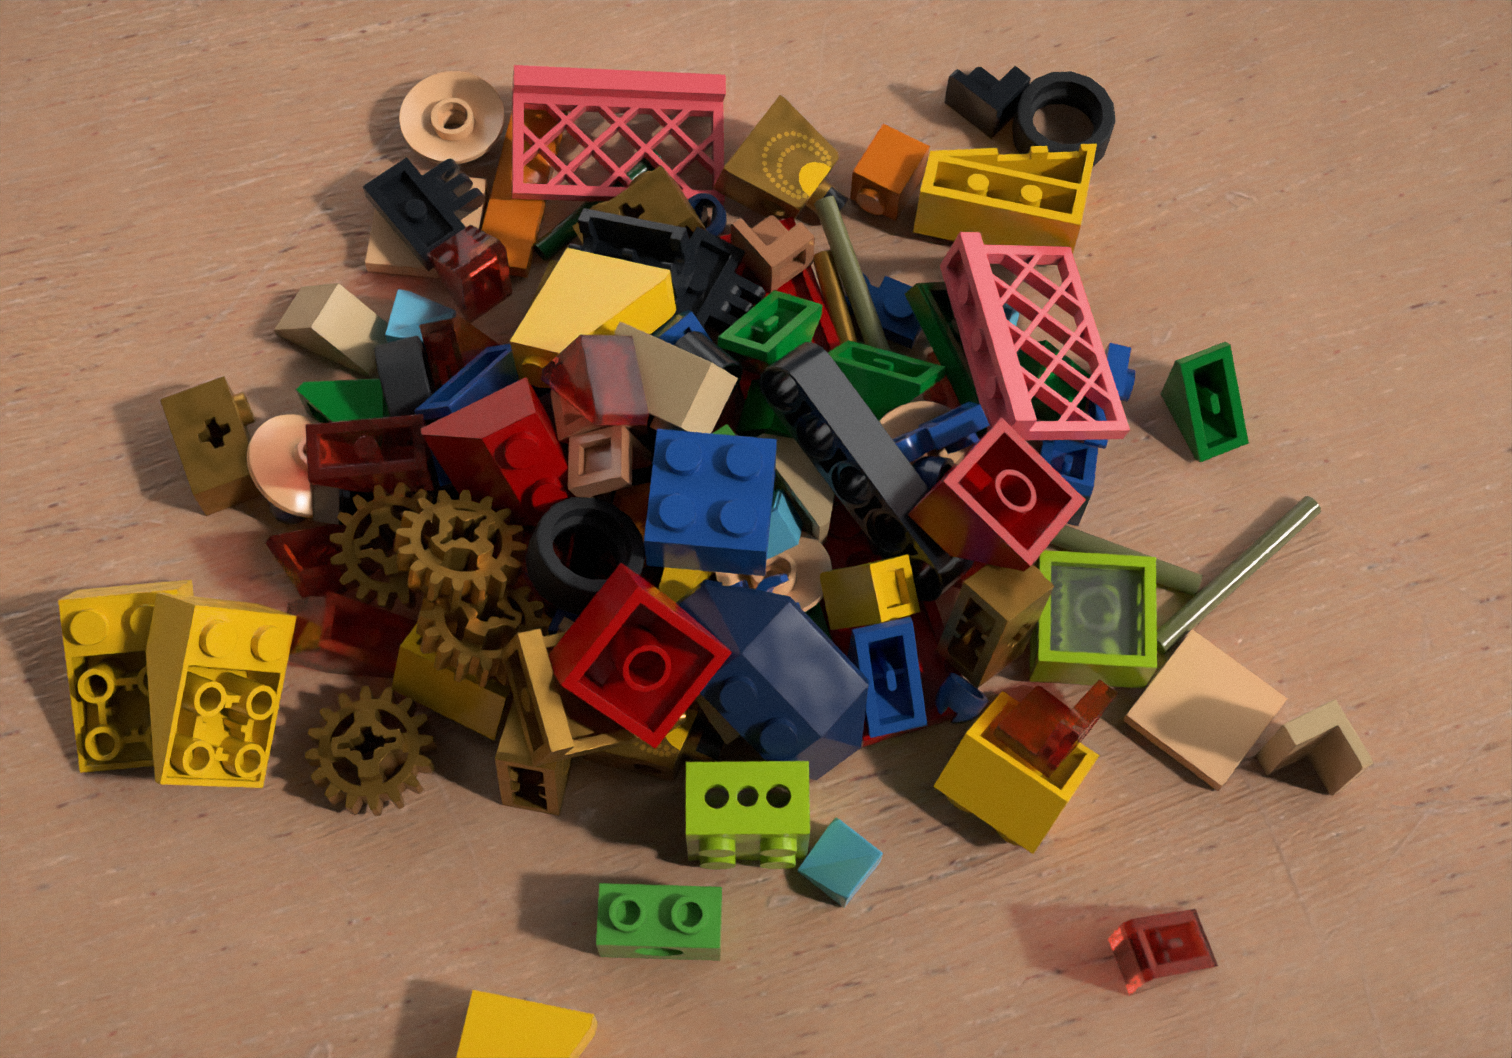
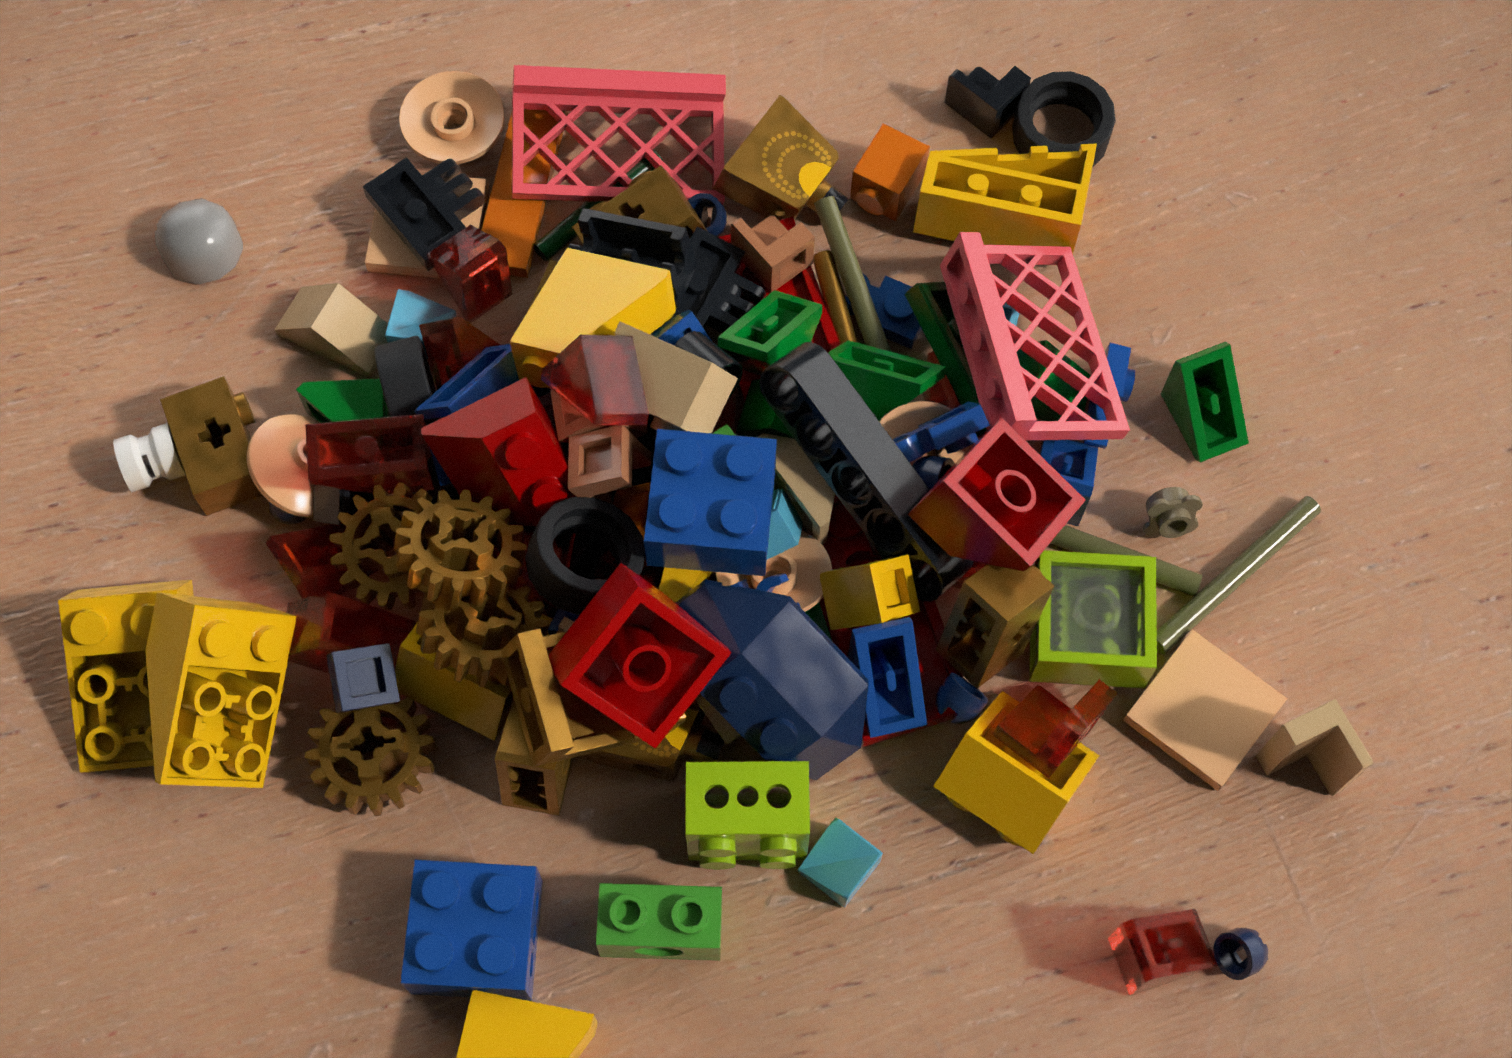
(148, 458): none -> white wheel
(198, 241): none -> light grey hair
(362, 678): none -> dark blue plate
(472, 929): none -> blue piece
(1171, 513): none -> dark tan plate
(1231, 942): none -> dark blue hinge

